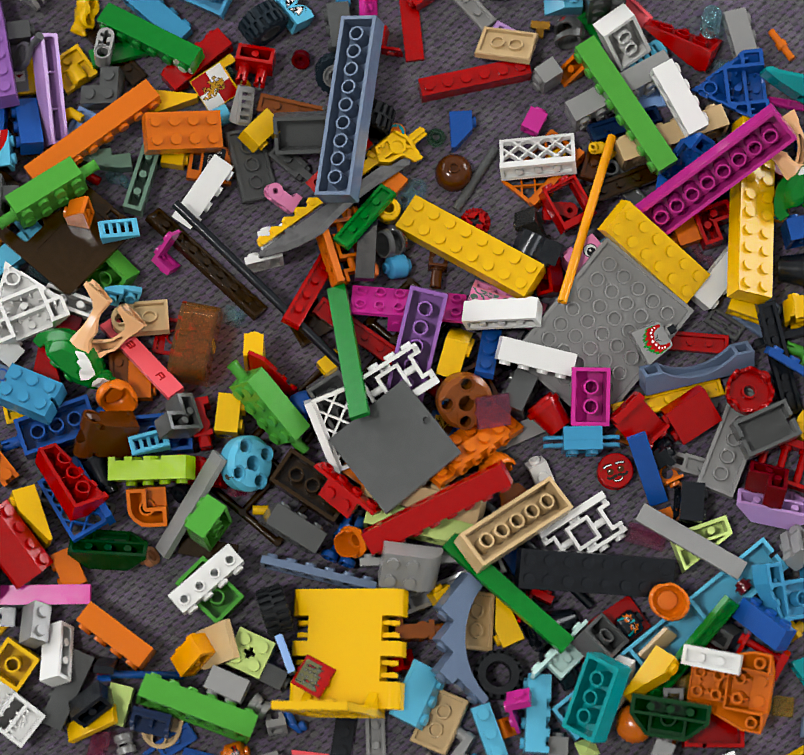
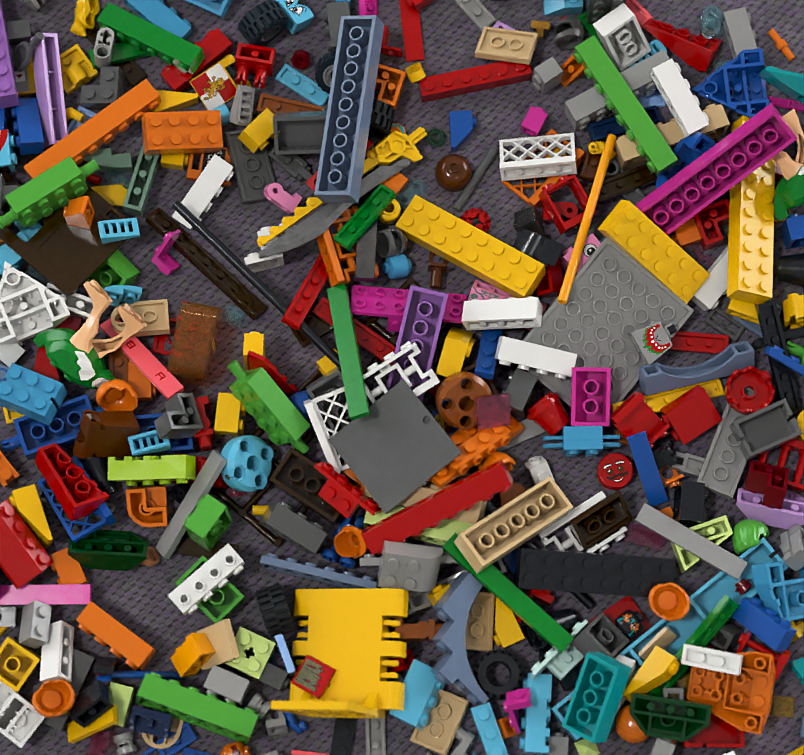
(53, 698): none -> orange piece
(112, 194): none -> yellow piece
(302, 85): none -> medium azure tile
(390, 83): none -> orange brick
(415, 72): none -> yellow beam
(601, 520): none -> dark brown slope
(748, 534): none -> bright green piece

